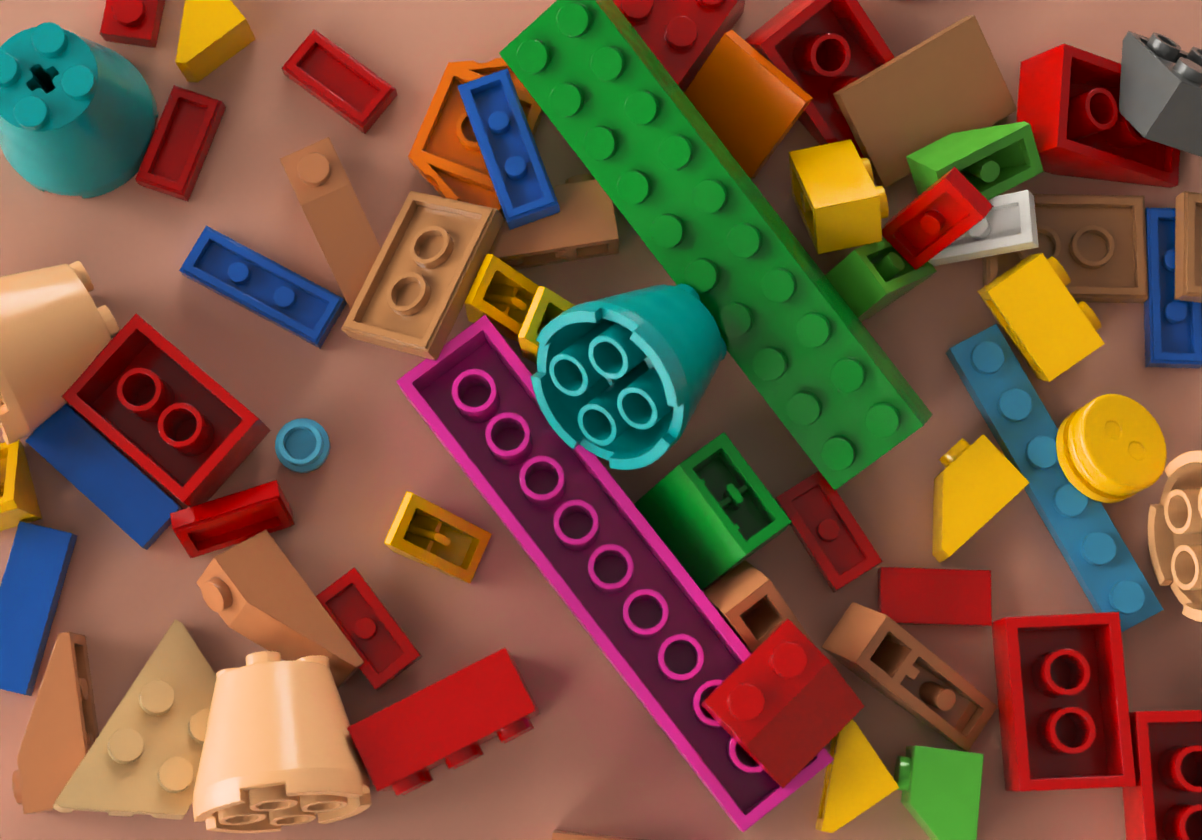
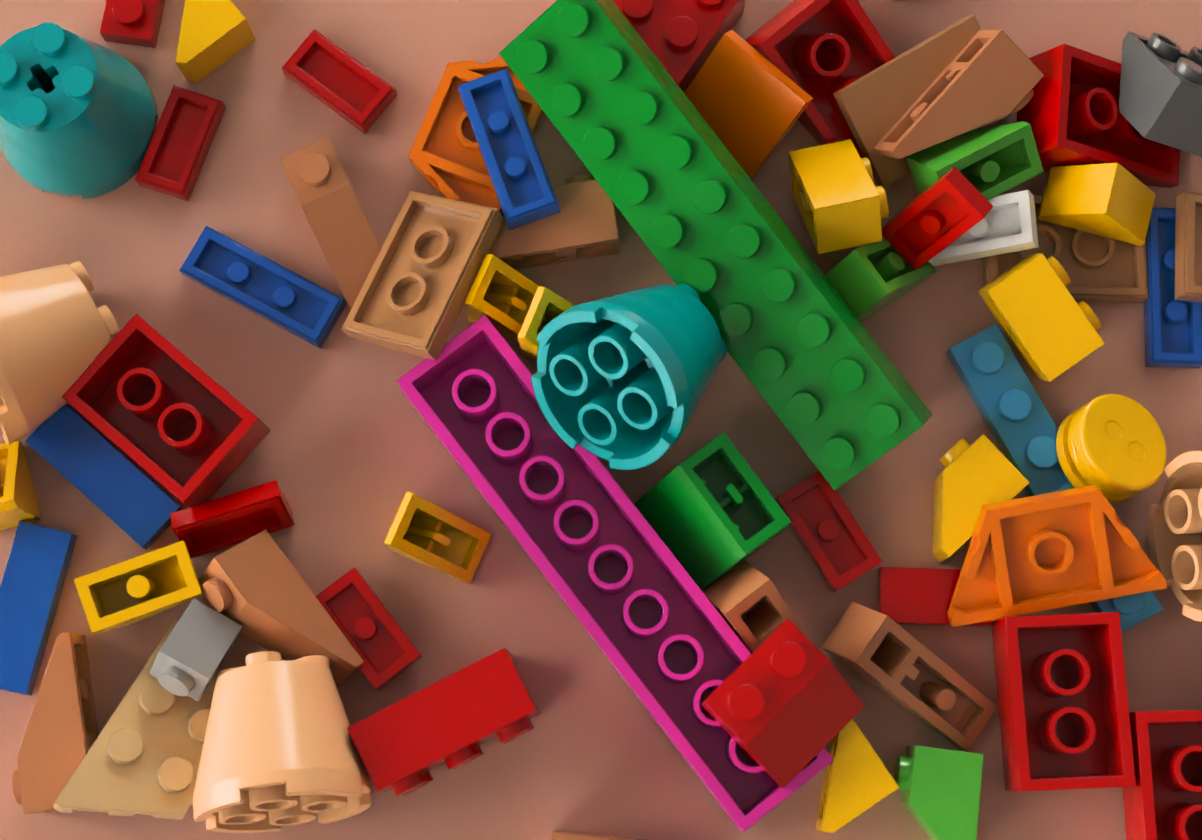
(138, 588): none -> yellow slope
(194, 650): none -> light grey brick
(302, 445): medium azure plate -> none
(974, 89): none -> nougat slope
(1049, 556): none -> orange wing
(1098, 201): none -> yellow slope

